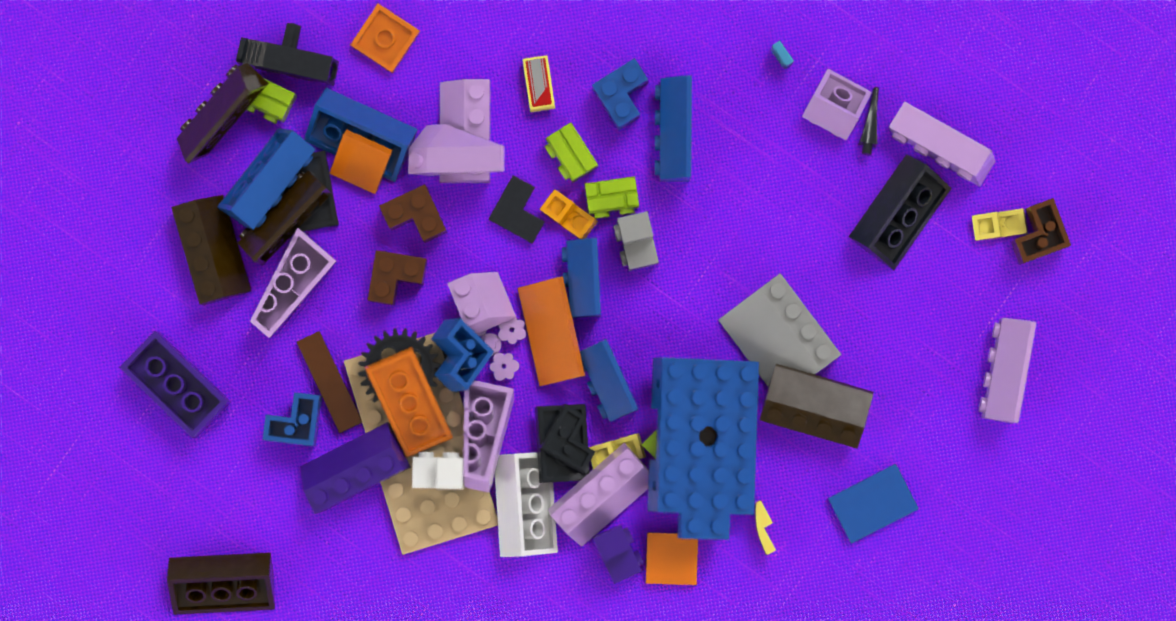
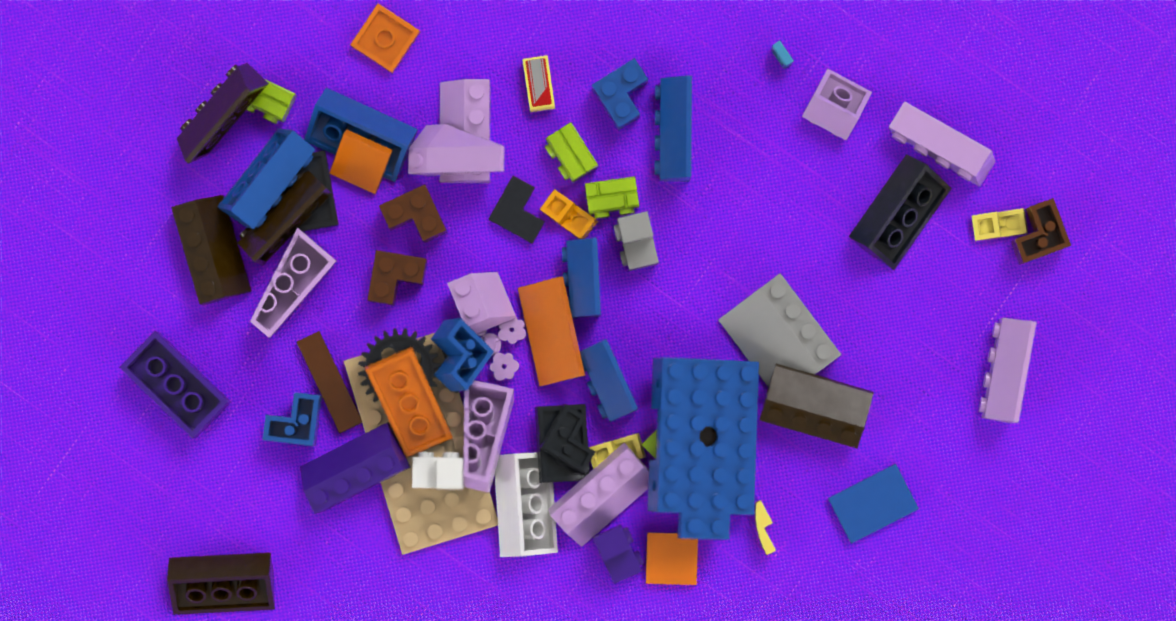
(287, 59): black piece -> none
(869, 134): black piece -> none

